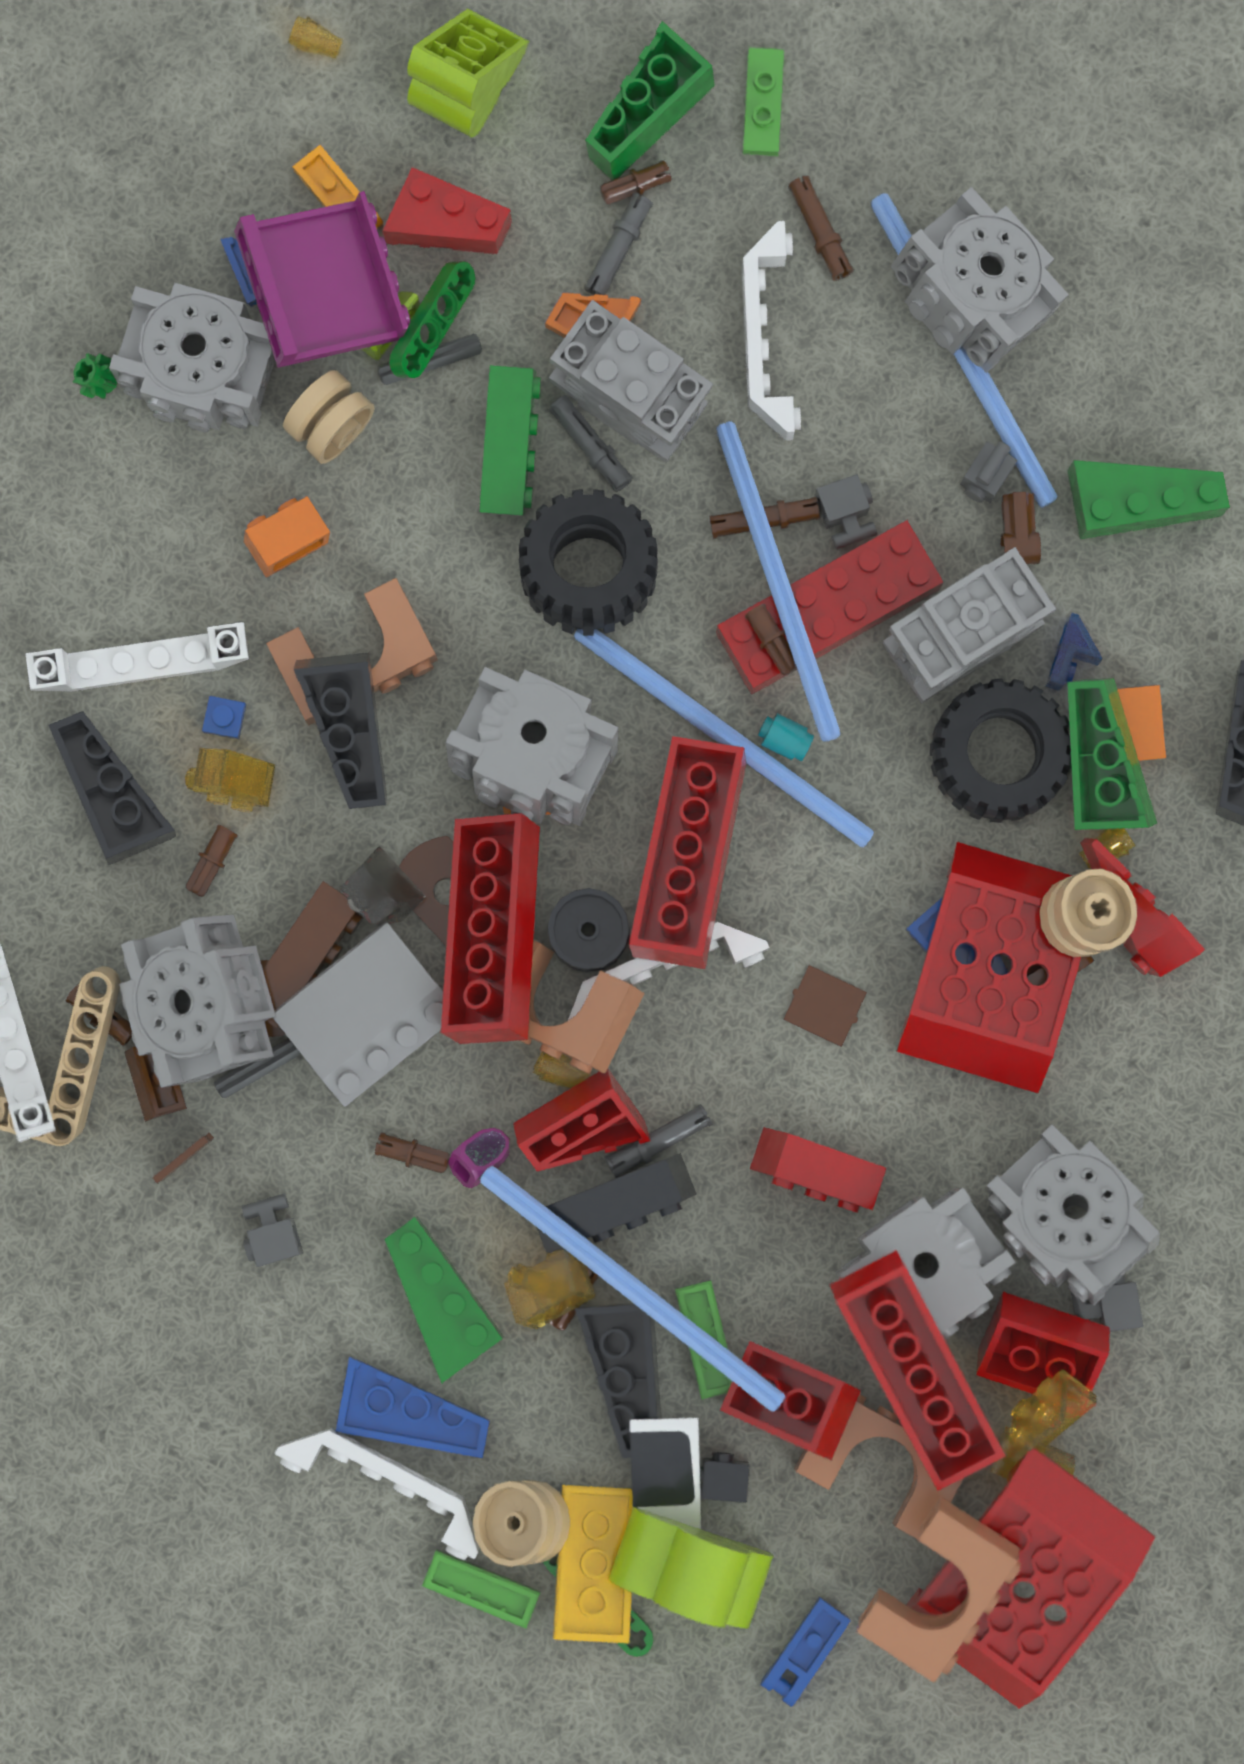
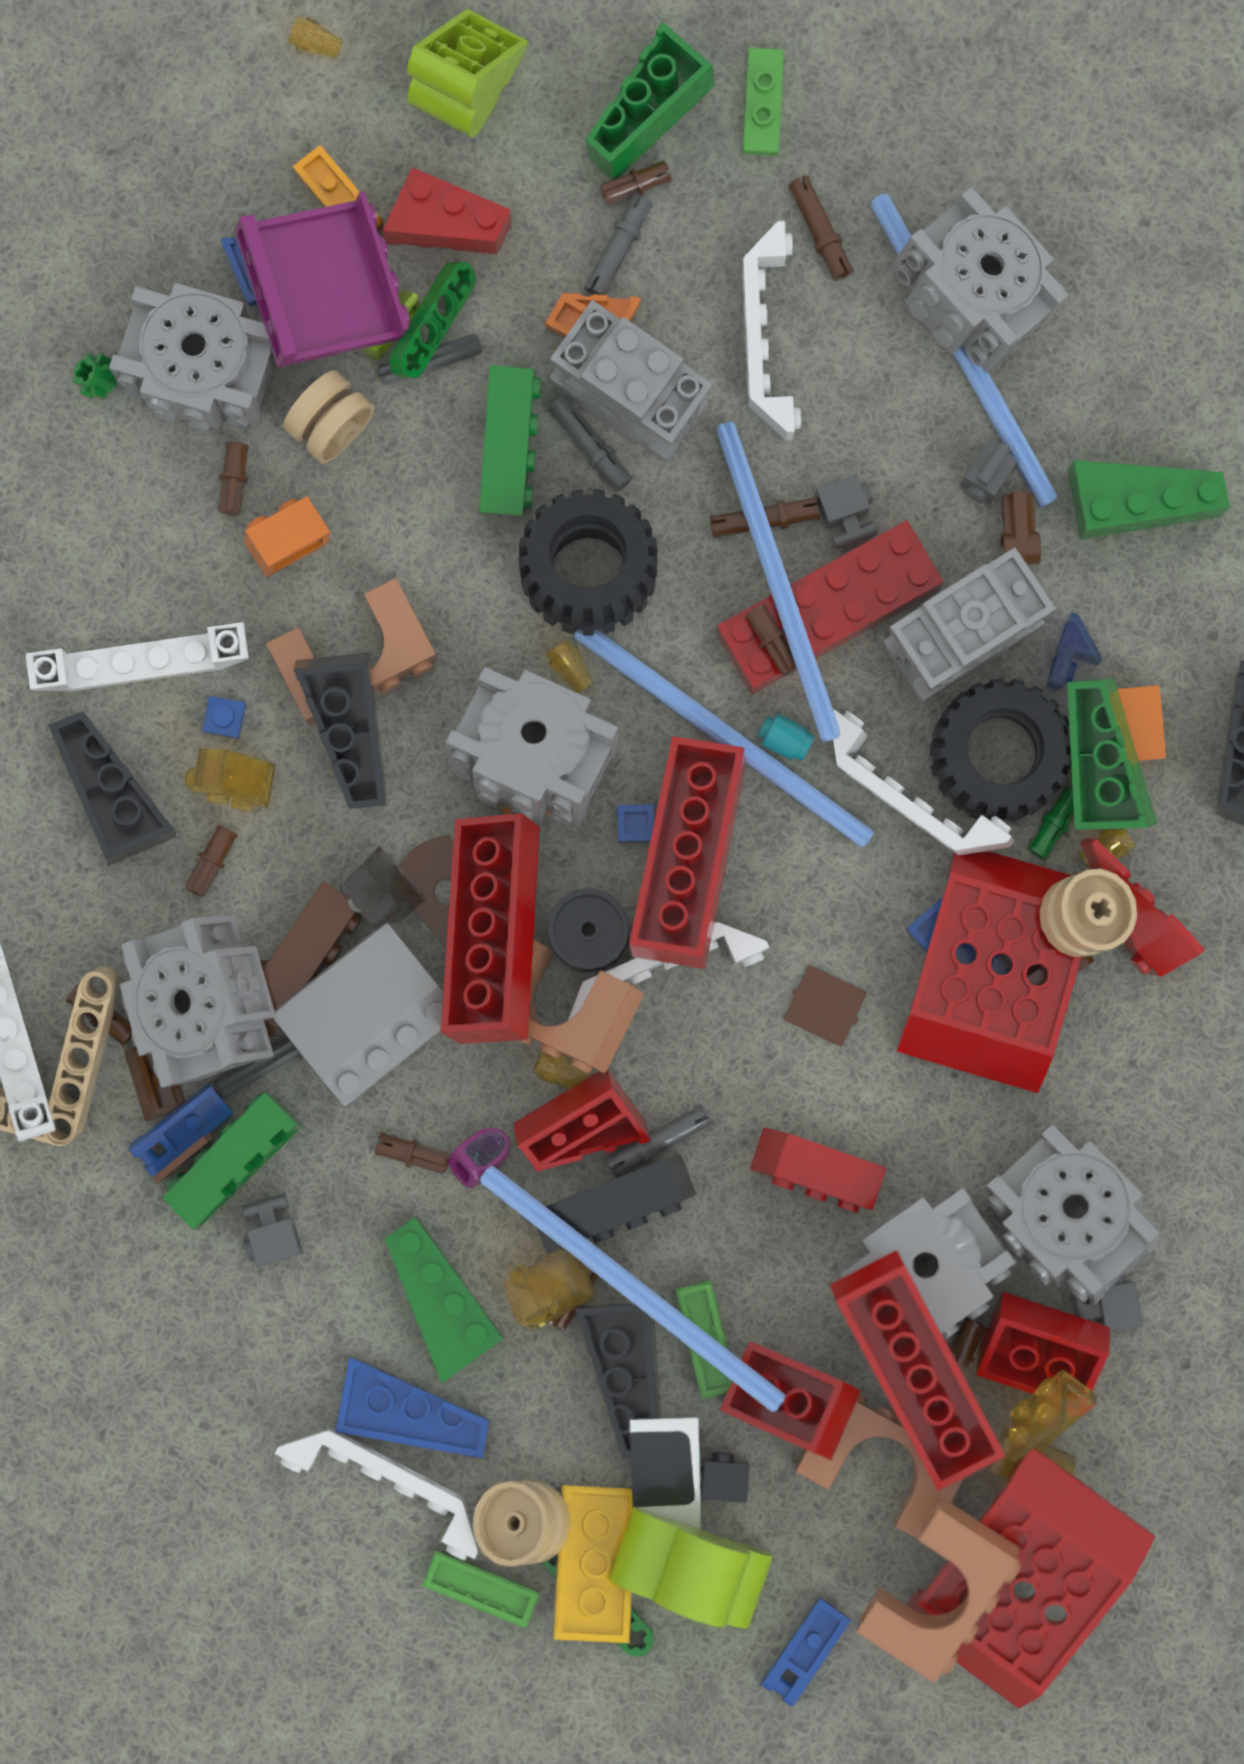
(181, 1129): none -> blue plate
(232, 1160): none -> green wedge
(233, 478): none -> reddish brown axle
(570, 665): none -> clear yellow cone
(635, 823): none -> blue plate
(967, 1343): none -> reddish brown axle
(982, 837): none -> white slope
(1053, 826): none -> green pin

